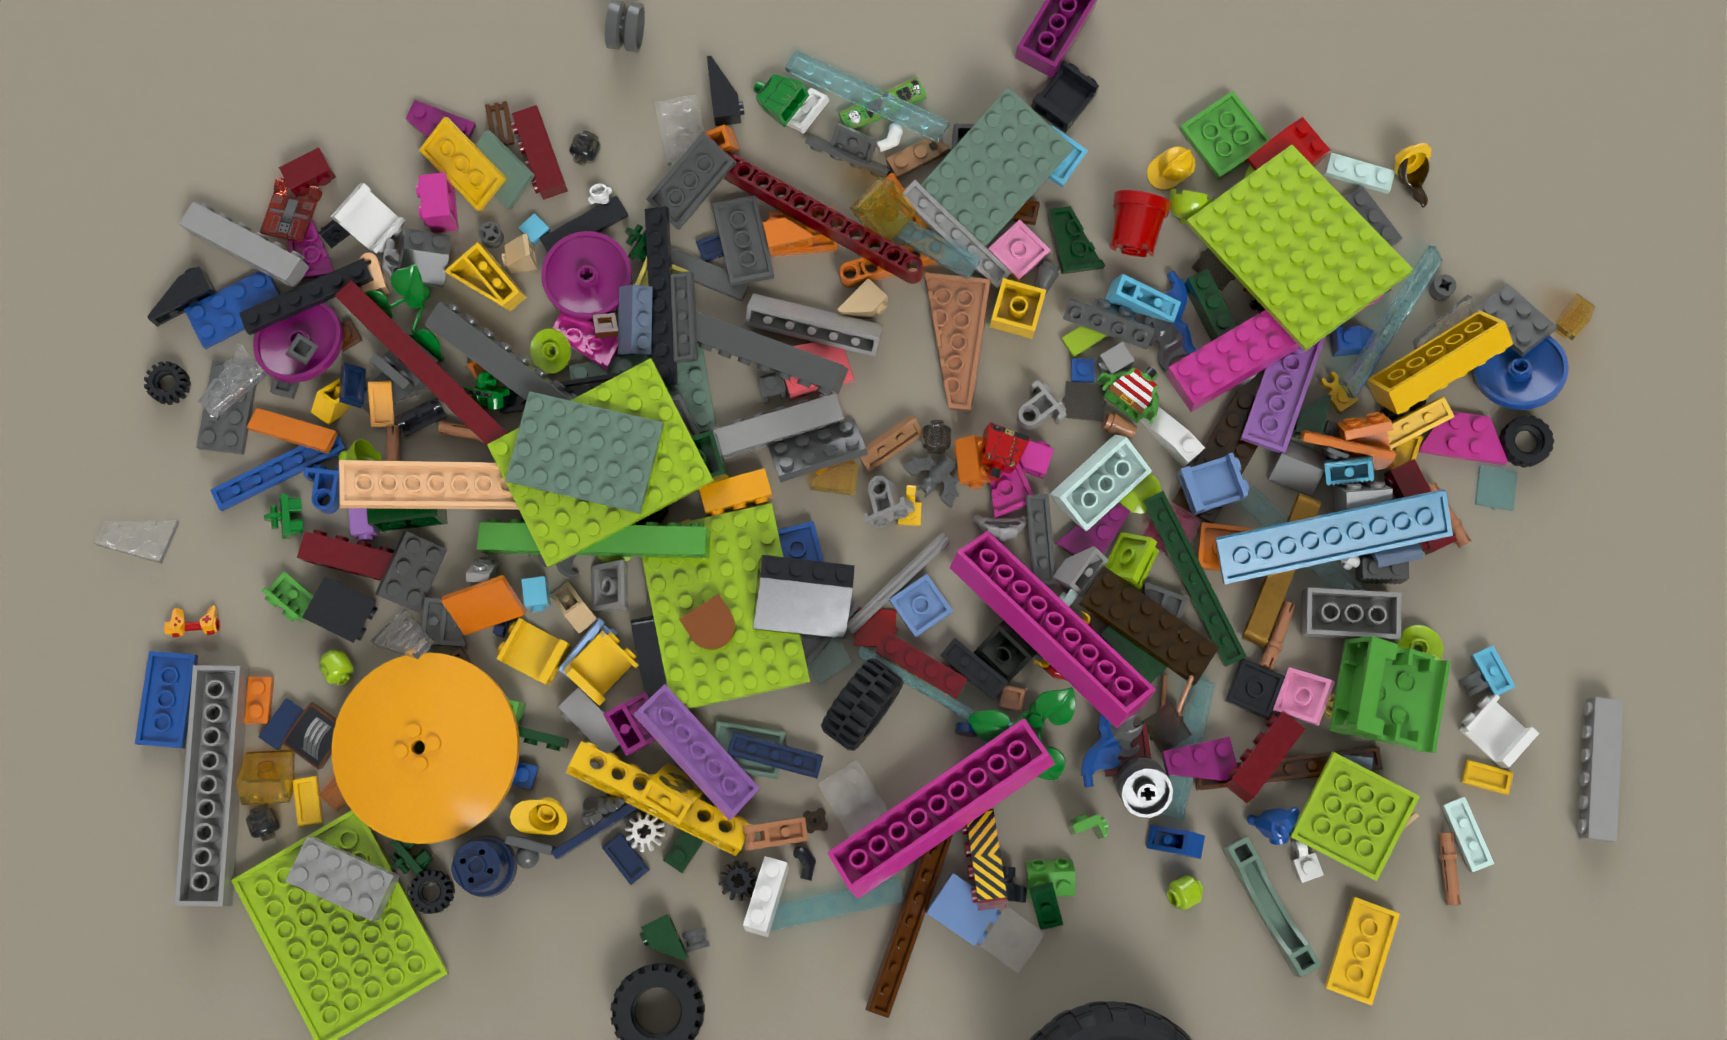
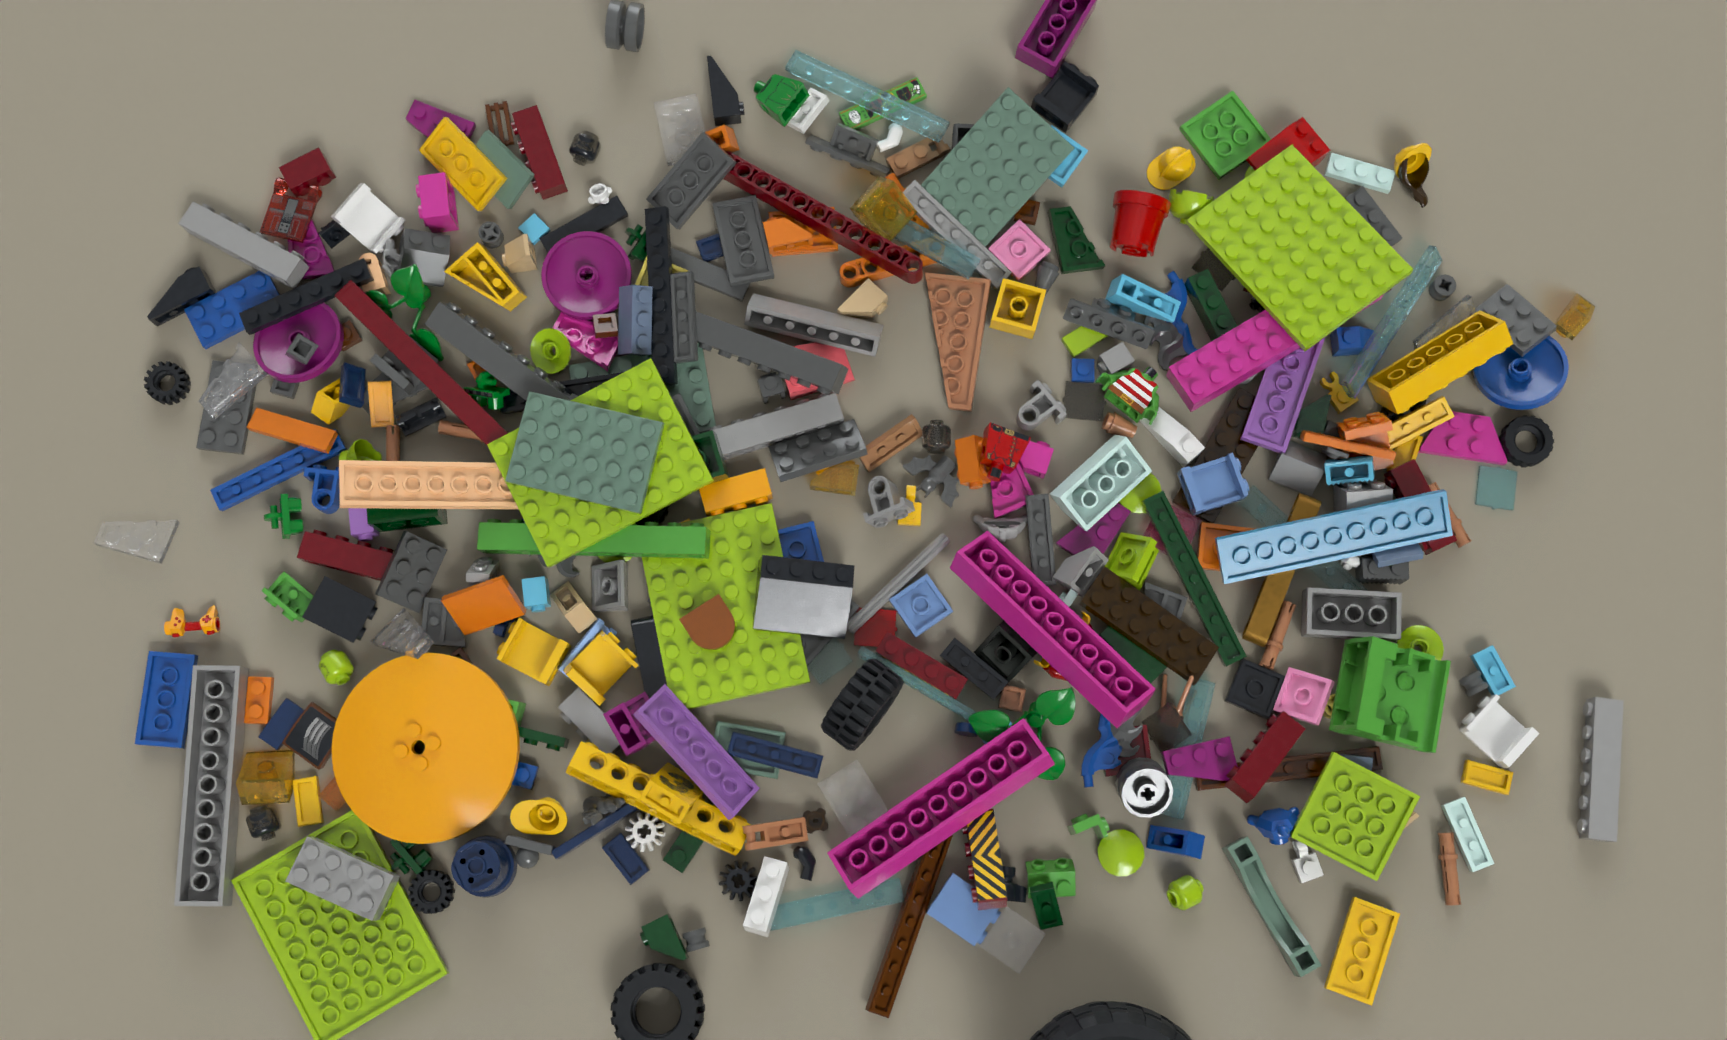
(1121, 853): none -> lime dish

